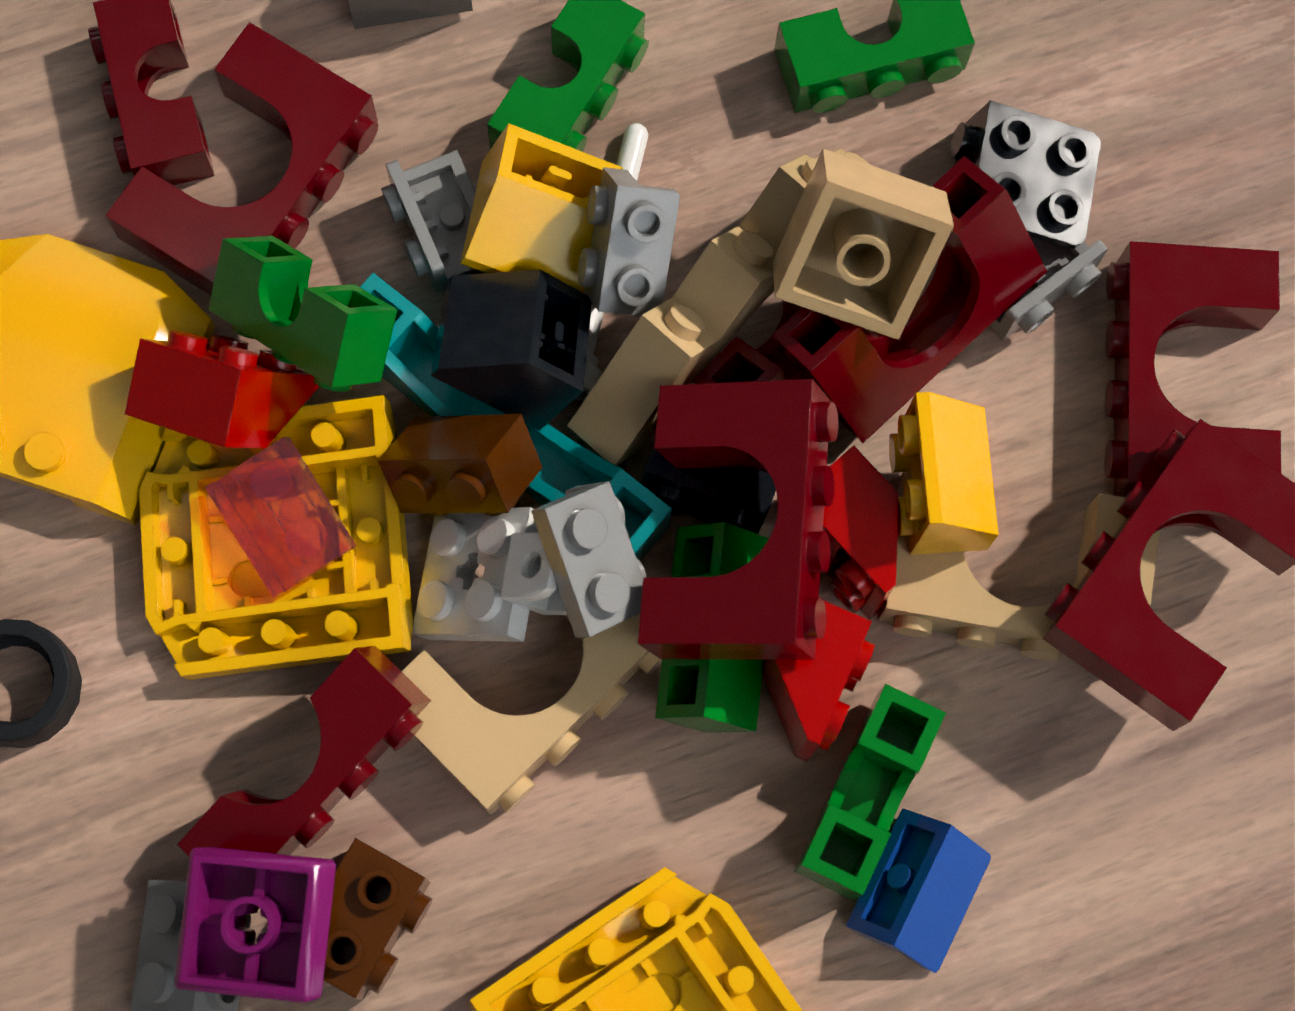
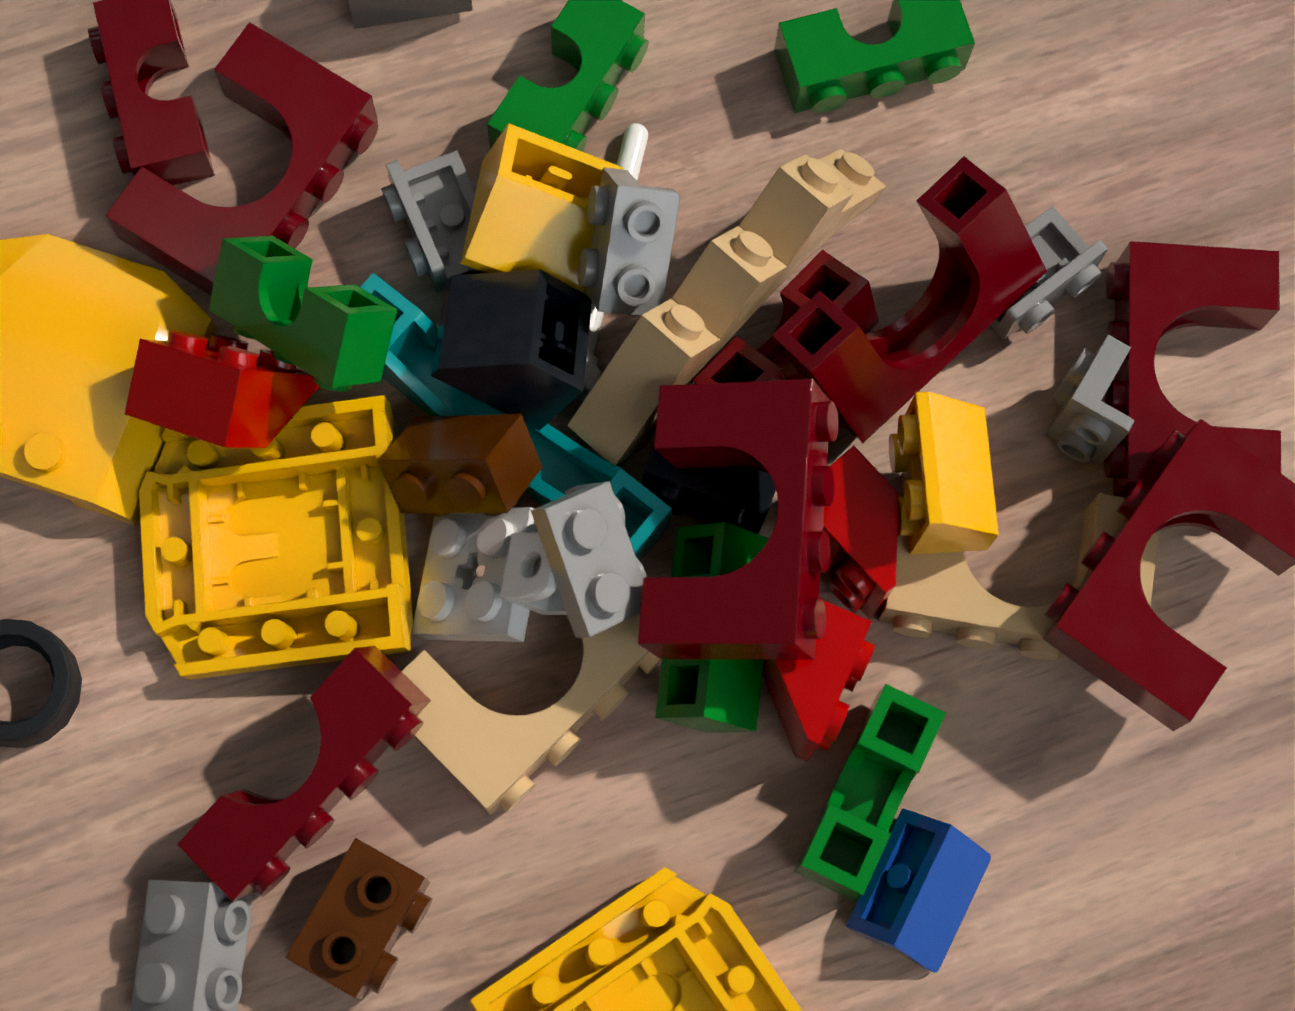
(222, 953): magenta brick -> none
(281, 516): clear pink plate -> none
(861, 244): tan brick -> none
(1040, 163): bracket -> none
(1086, 425): none -> light grey bracket

